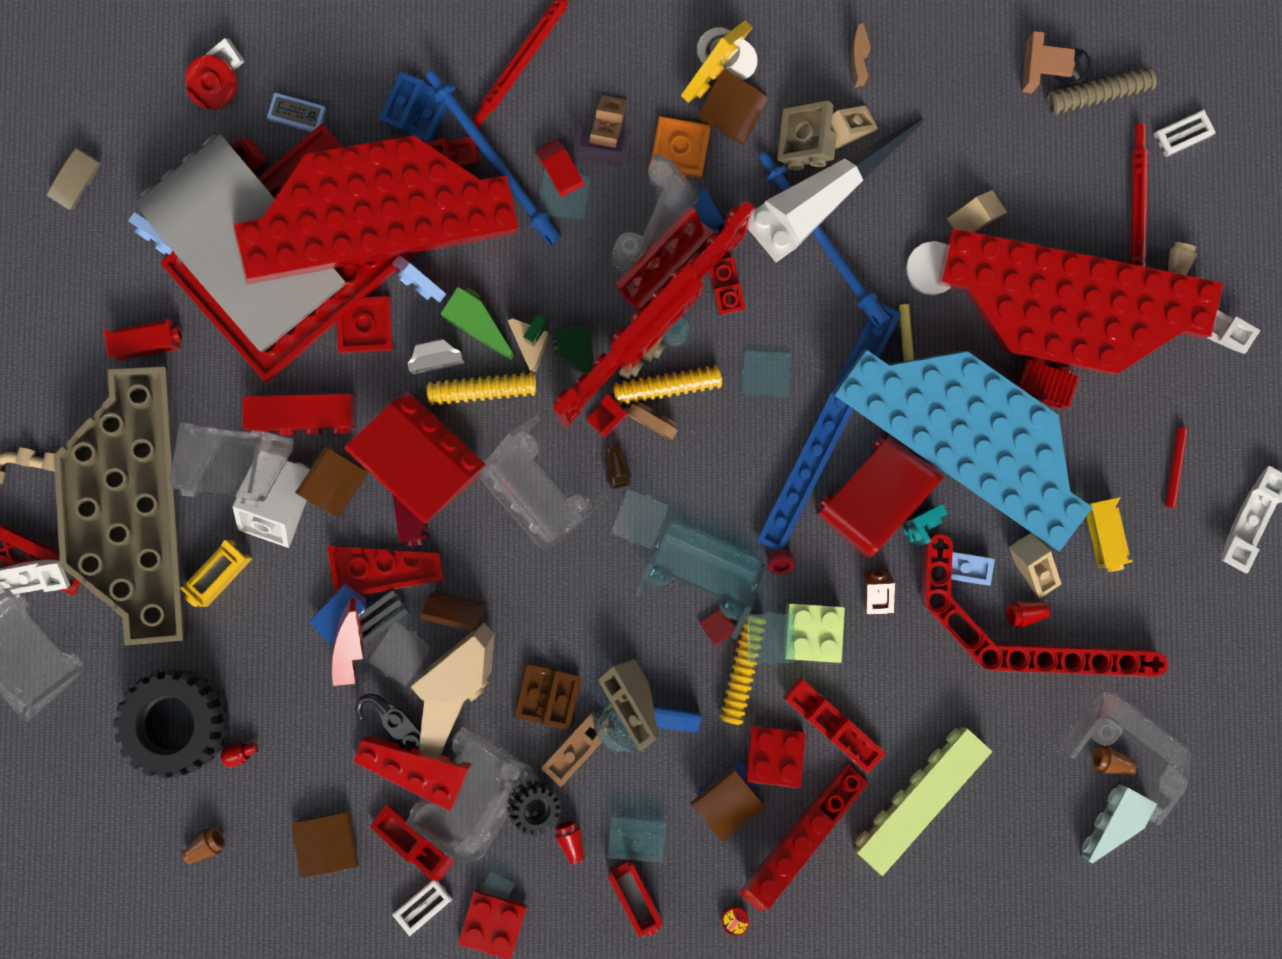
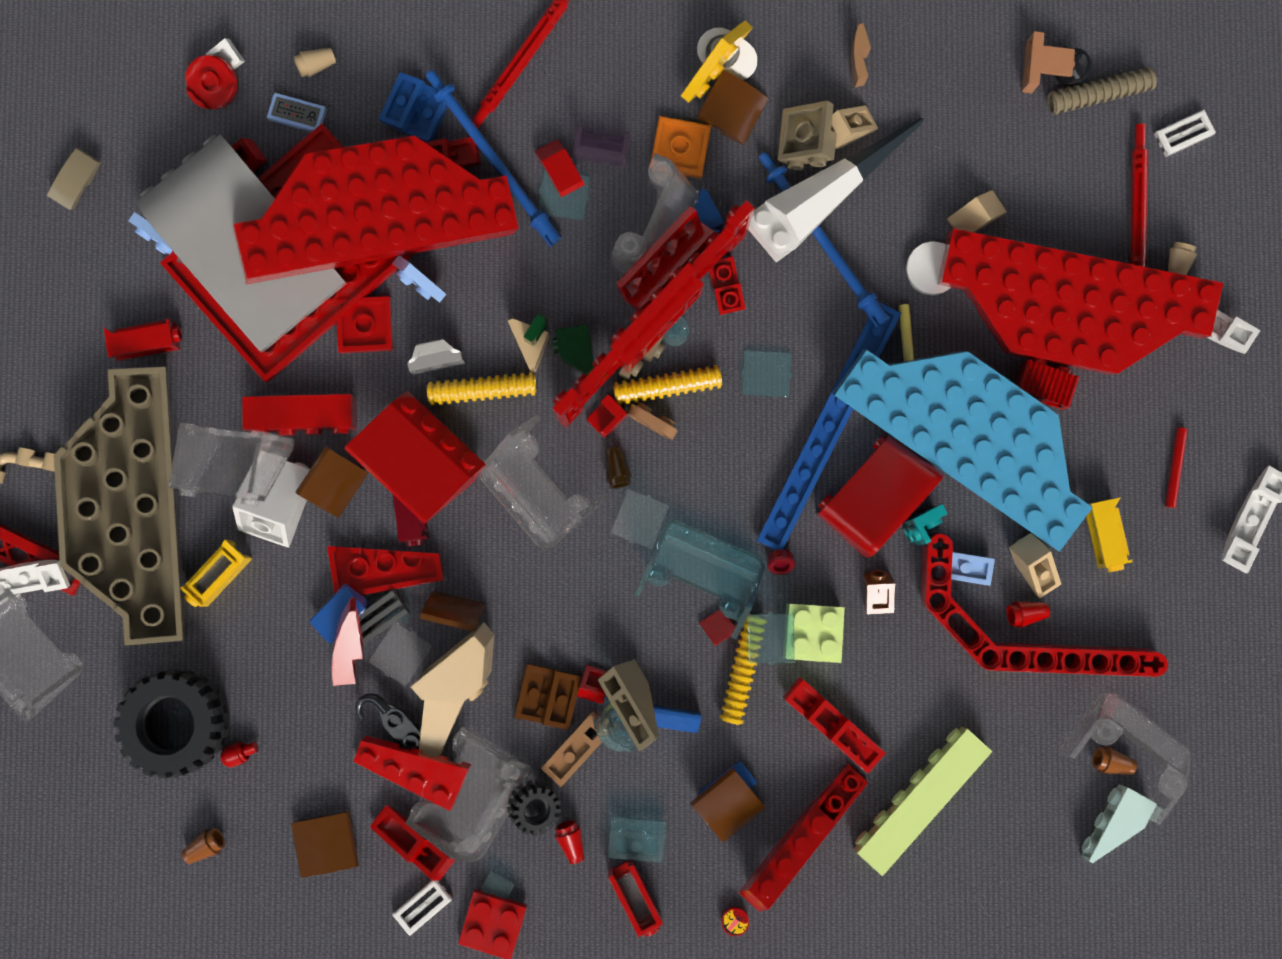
(314, 61): none -> tan cone
(470, 315): bright green slope -> none
(590, 687): none -> red slope
(608, 121): medium nougat slope -> none
(775, 757): red plate -> none

